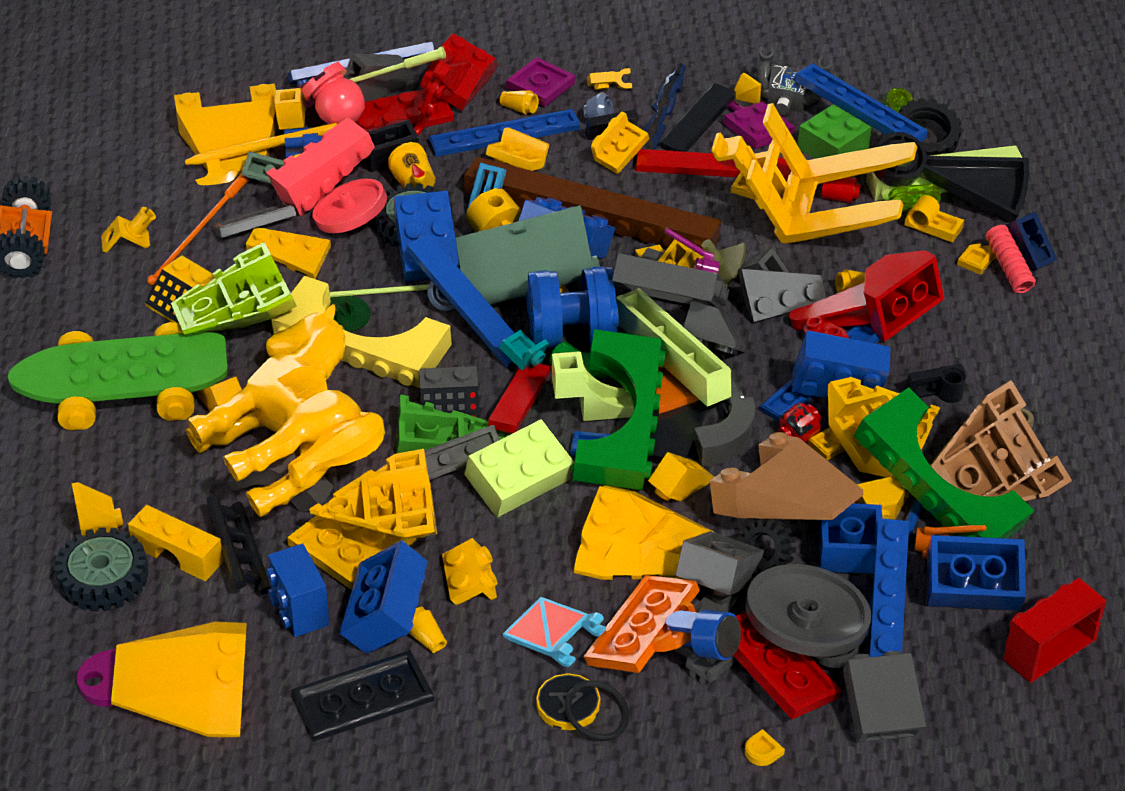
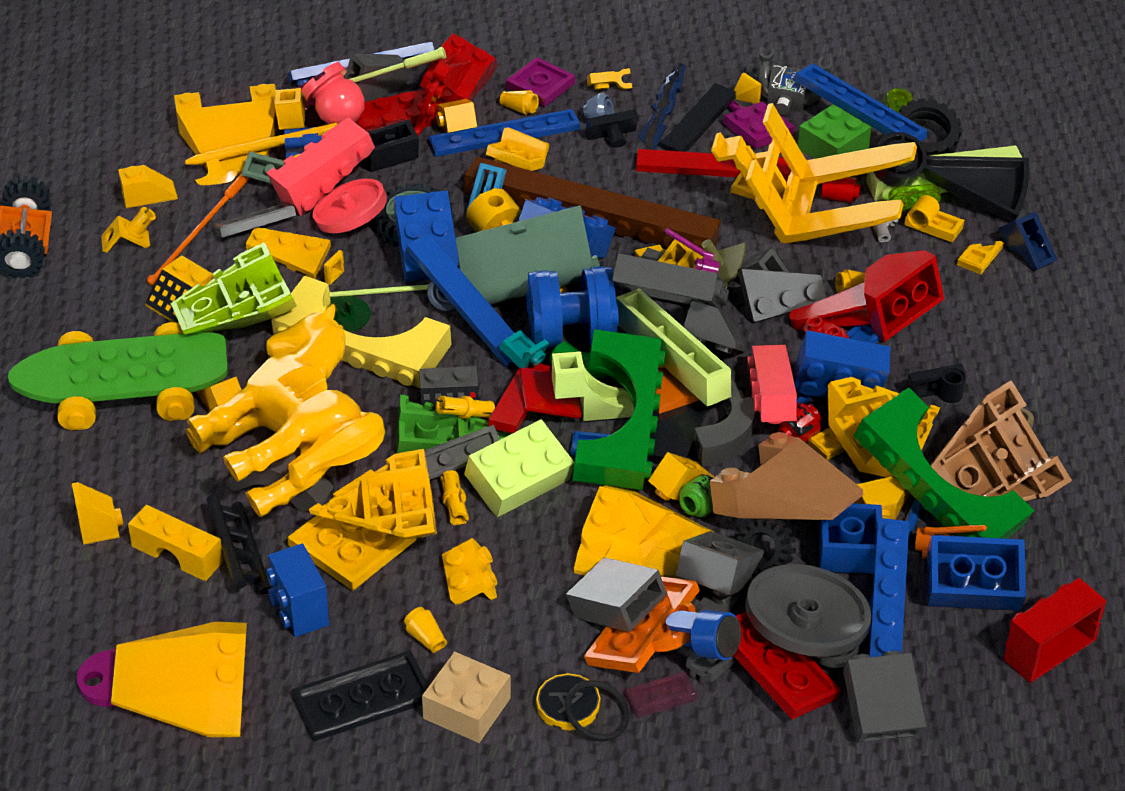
(101, 569): wheel -> none
(145, 186): none -> yellow slope
(334, 267): none -> yellow slope
(384, 597): blue brick -> none
(411, 165): yellow hat -> none
(454, 497): none -> yellow pin
(456, 115): none -> yellow brick
(464, 407): none -> yellow pin
(466, 697): none -> tan brick
(540, 395): none -> red piece
(549, 626): flag -> none
(616, 594): none -> brick
(618, 143): yellow bracket -> none
(661, 694): none -> clear pink tile
(696, 496): none -> bright green head
(763, 749): yellow tile -> none
(772, 383): none -> coral brick
(882, 231): none -> light grey arm
(1010, 259): coral piece -> none

